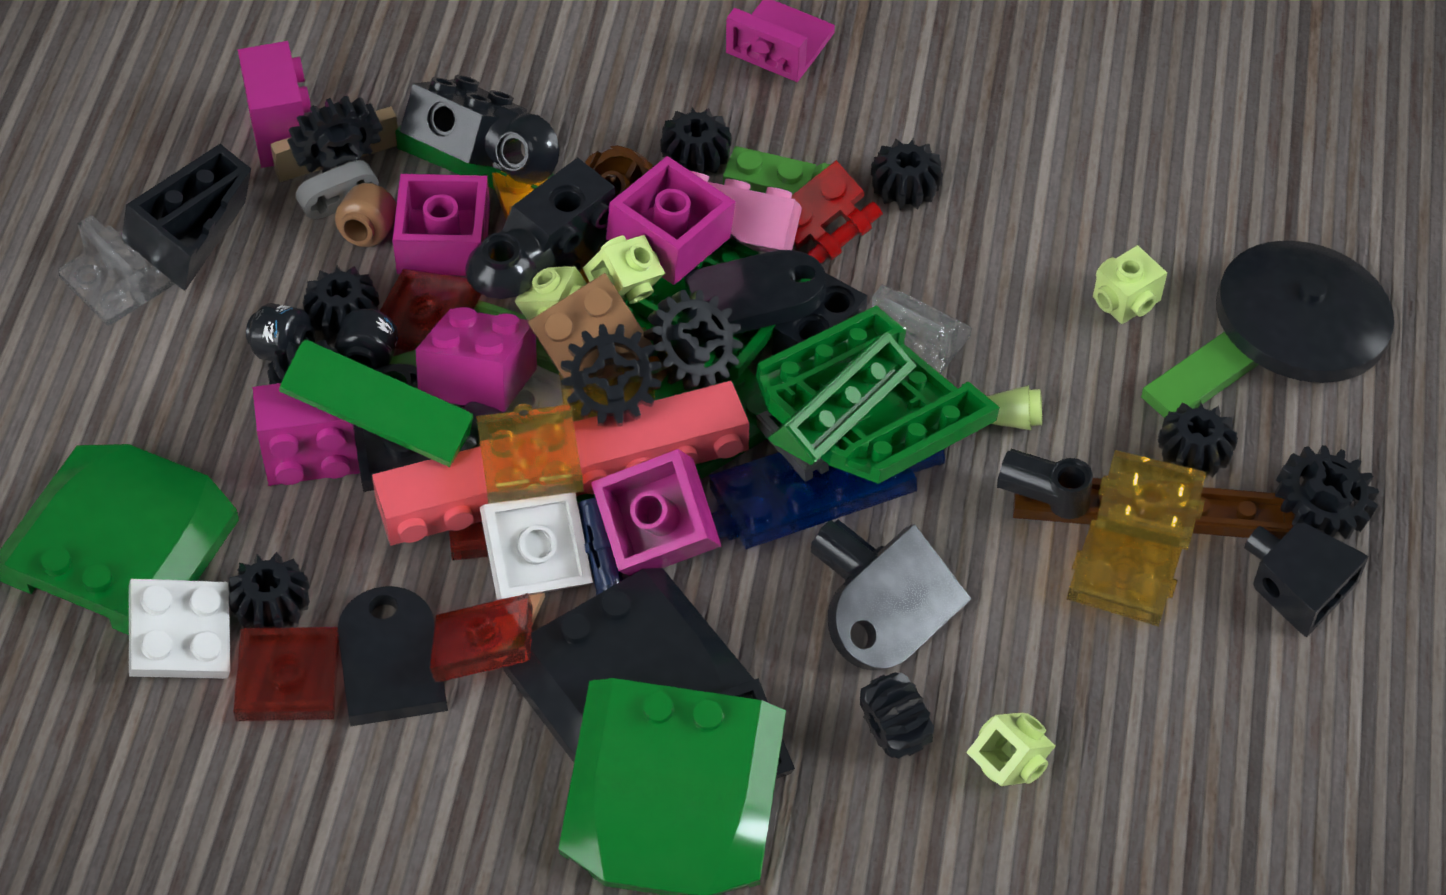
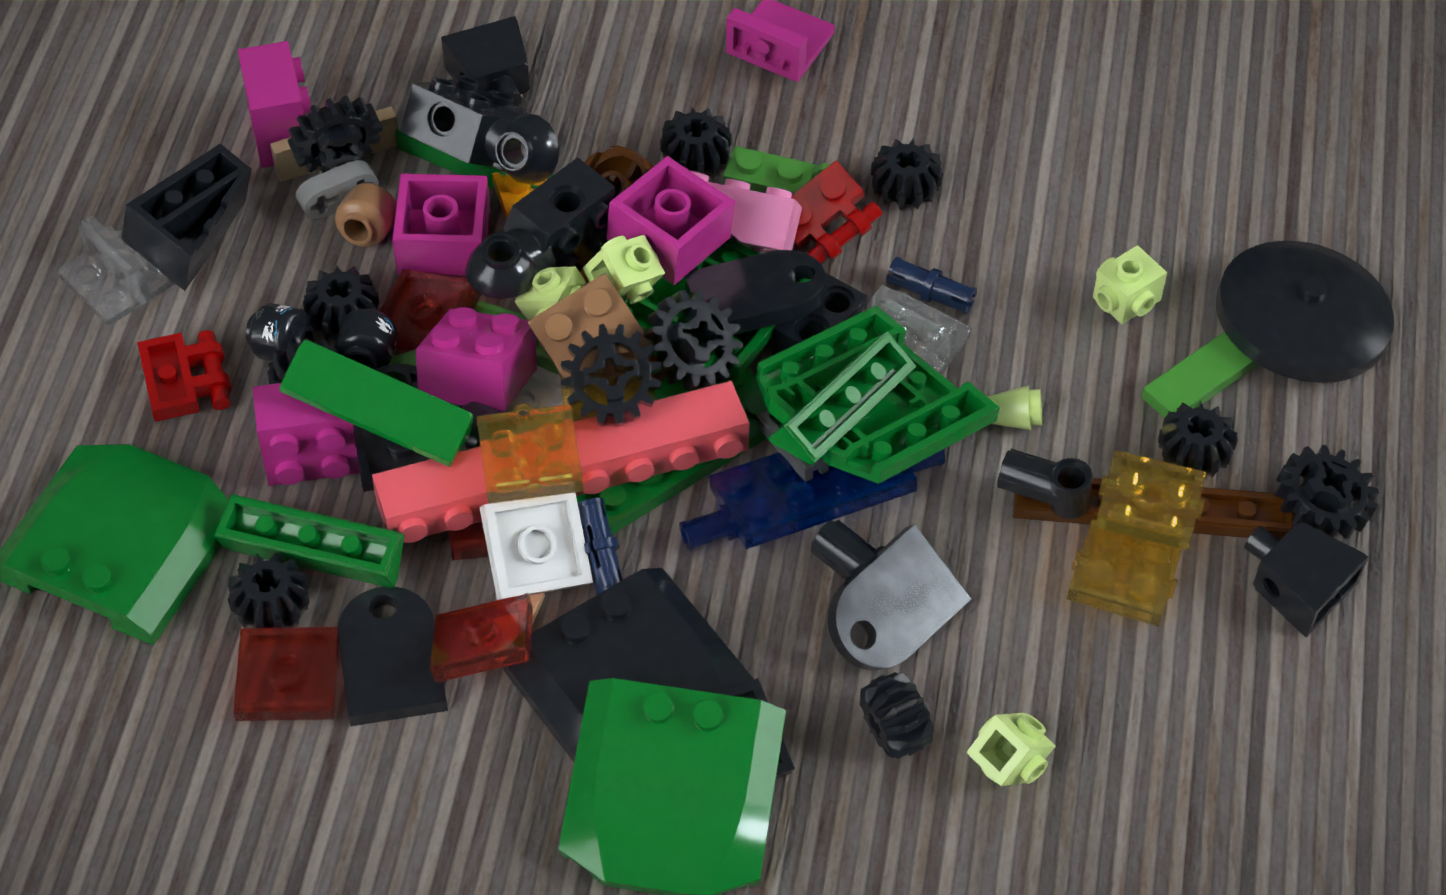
(169, 378): none -> red plate
(179, 629): white plate -> none
(312, 540): none -> green slope
(491, 56): none -> black torso
(656, 513): dark pink brick -> none
(931, 285): none -> dark blue pin

